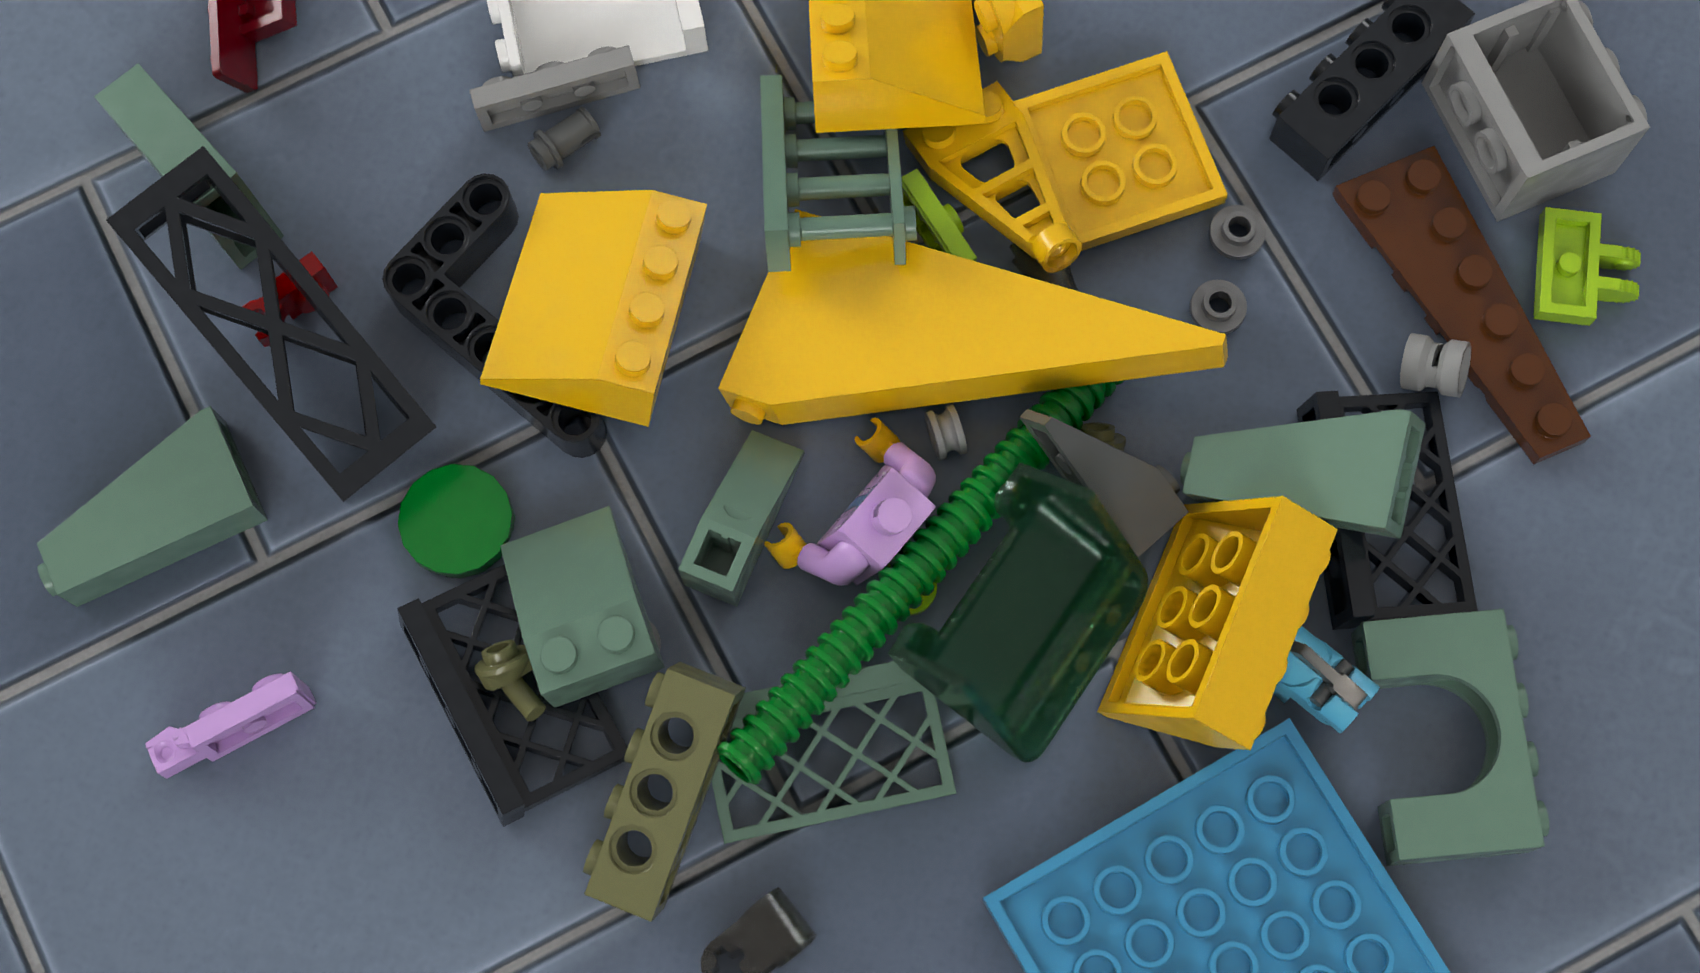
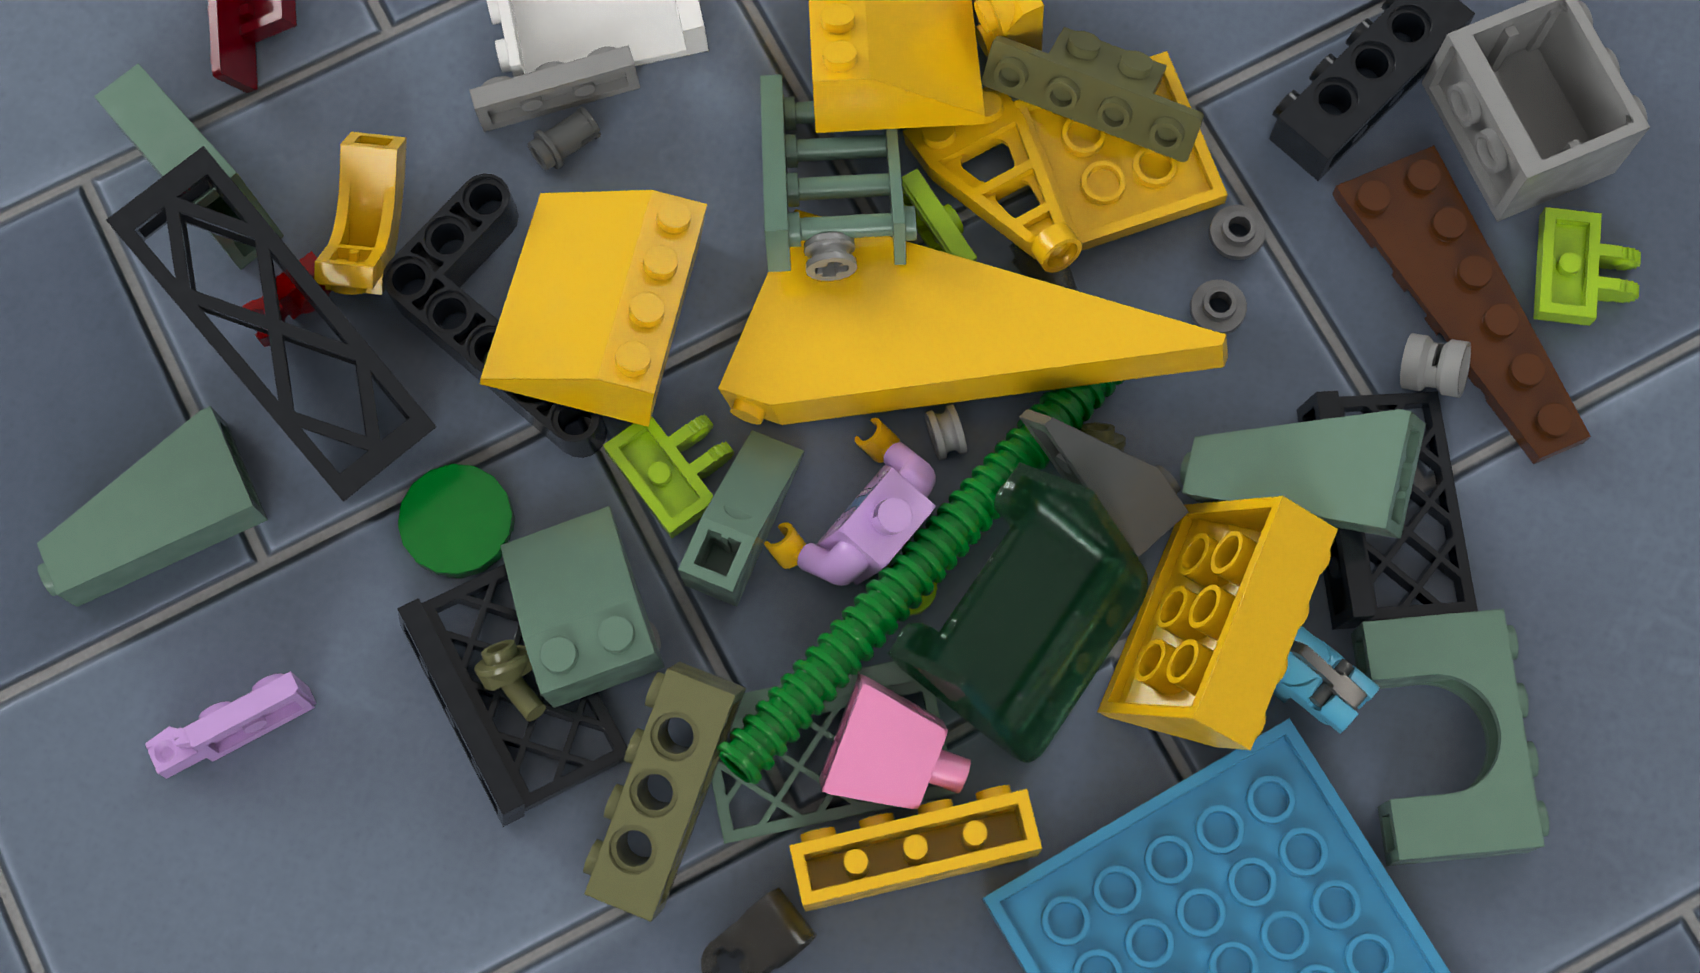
(366, 214): none -> yellow arch
(661, 473): none -> lime hinge
(830, 256): none -> light grey bush
(889, 750): none -> bright pink torso
(915, 849): none -> yellow brick
(1096, 88): none -> olive bracket

